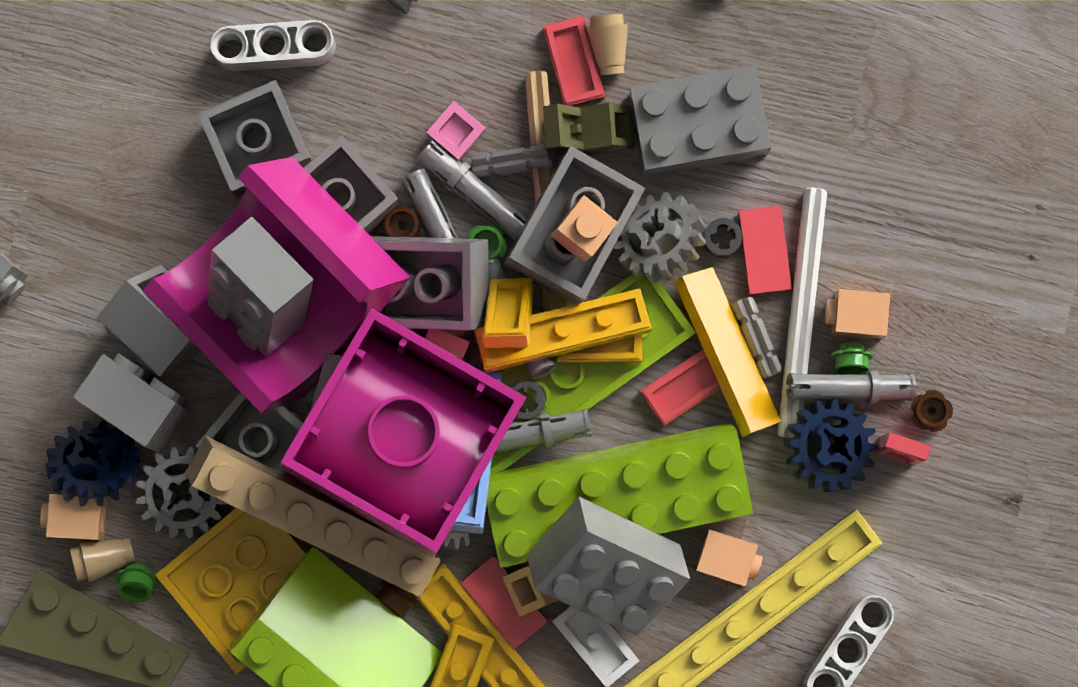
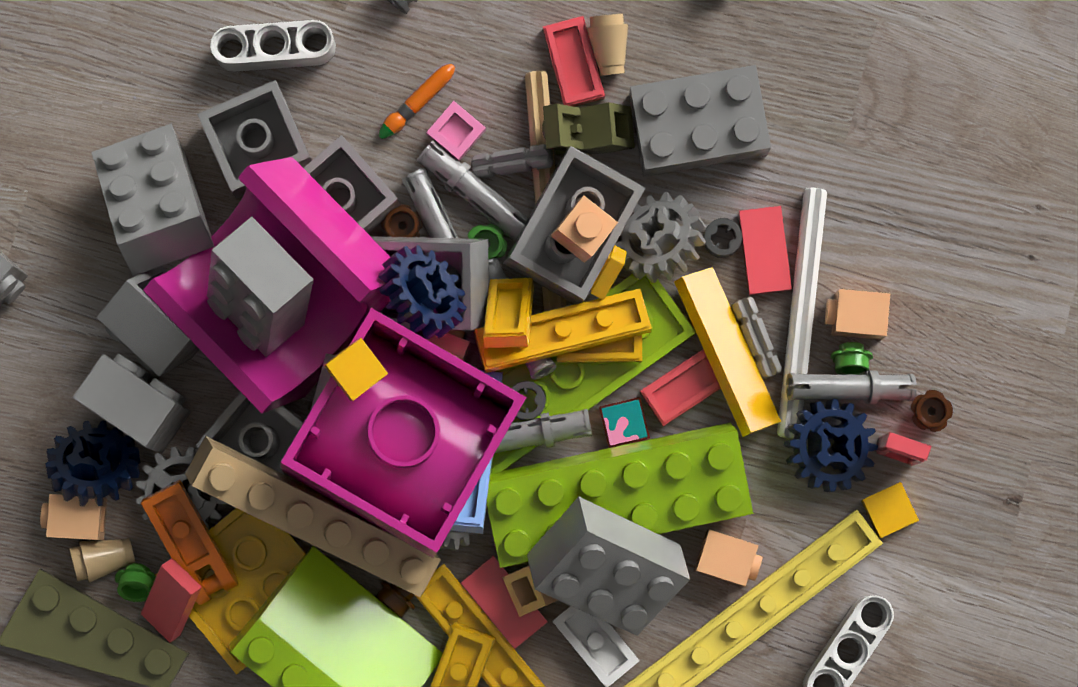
(152, 199): none -> light grey brick
(171, 600): none -> coral tile
(188, 538): none -> orange plate
(355, 369): none -> yellow tile
(396, 121): none -> orange piece
(422, 292): none -> dark blue gear
(609, 272): none -> yellow tile
(624, 422): none -> tile
(889, 510): none -> yellow tile

